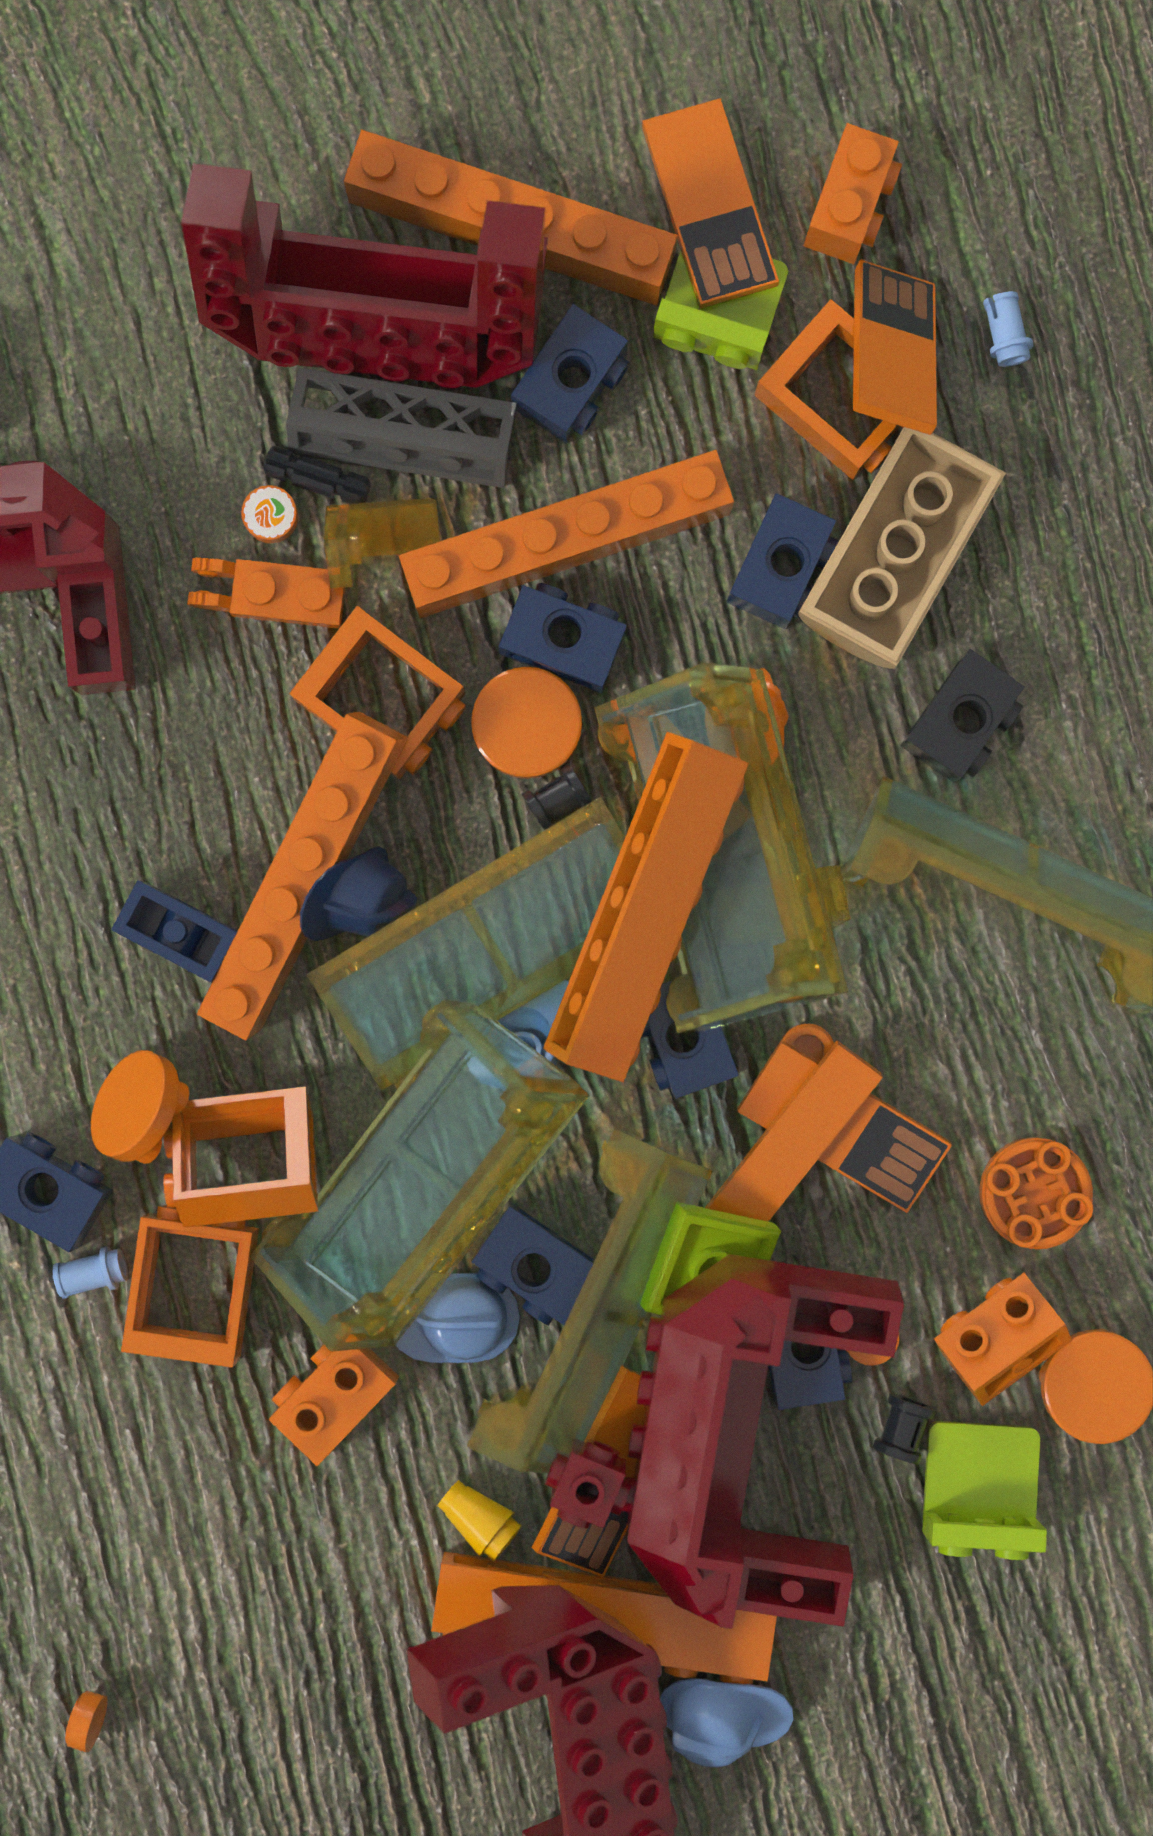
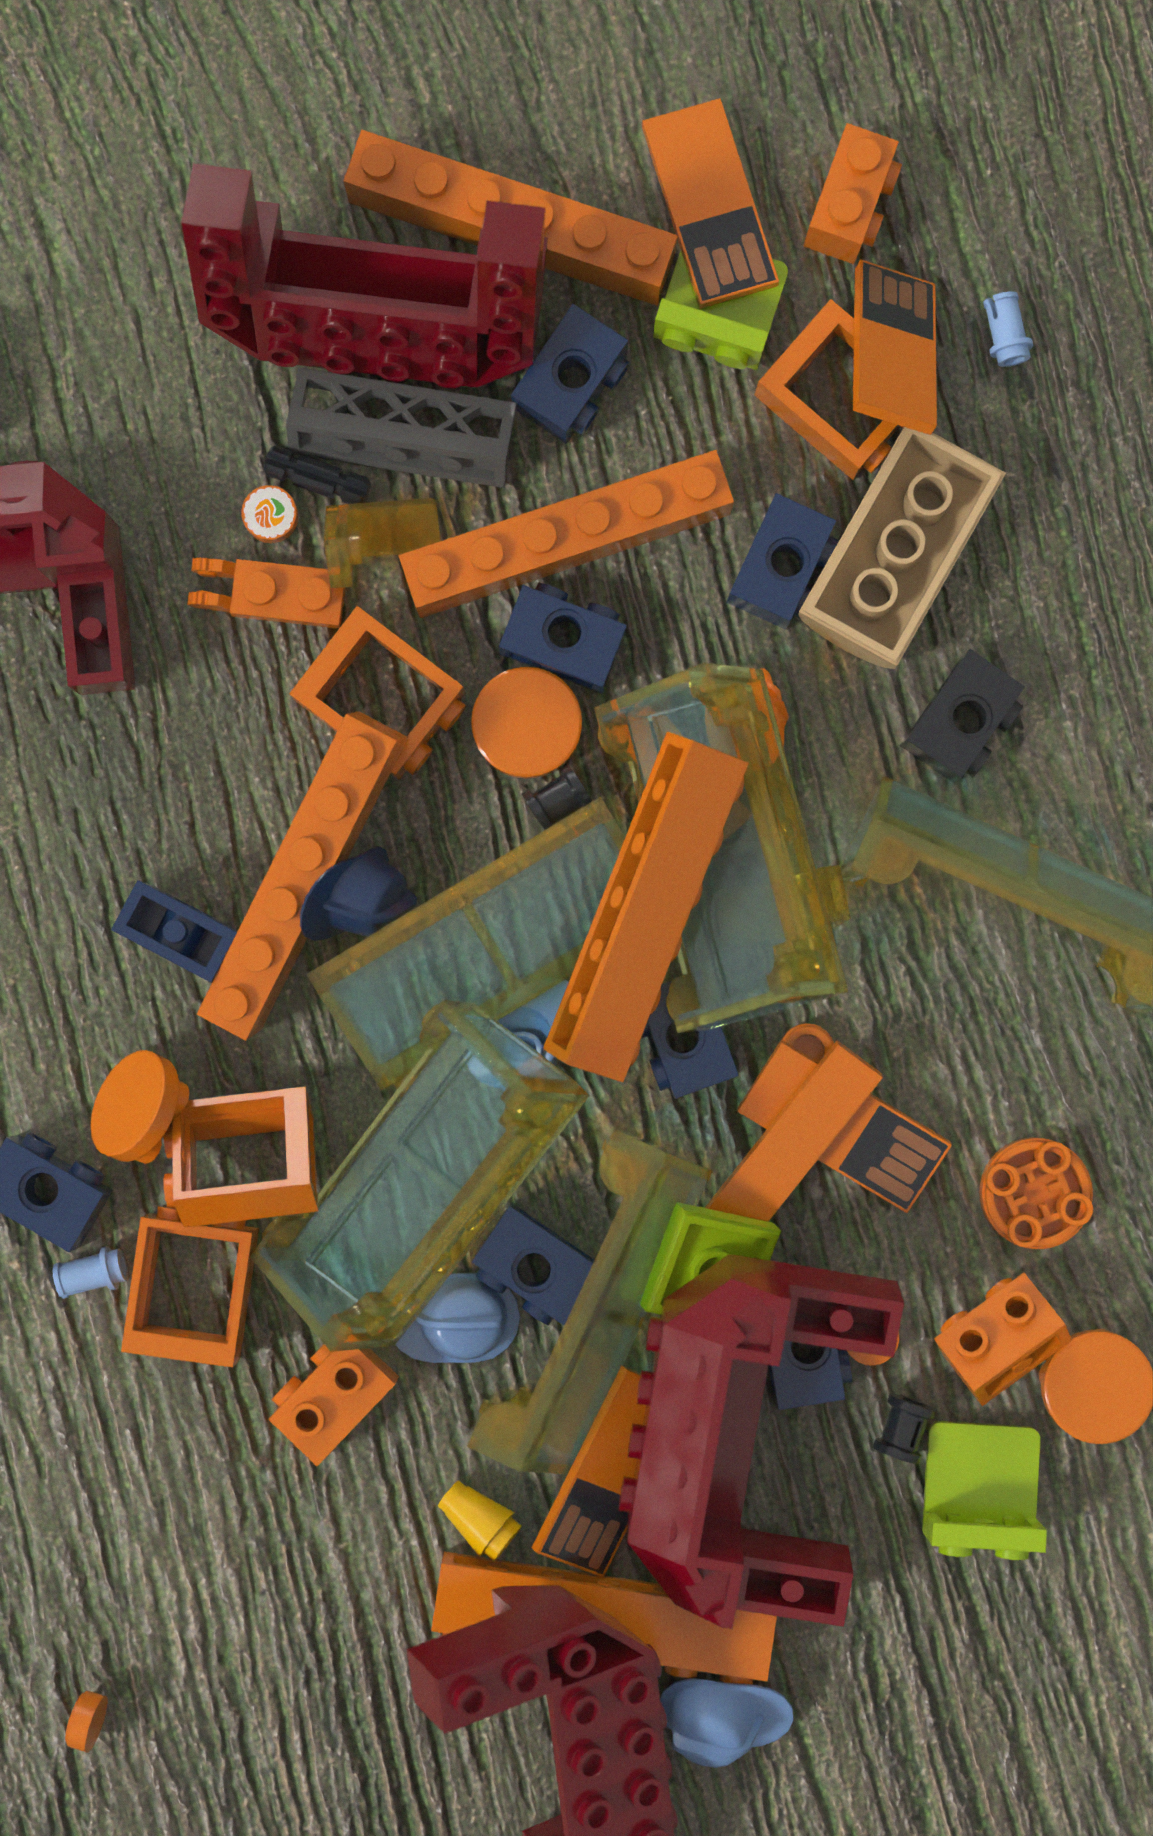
(588, 1463): dark red brick -> none

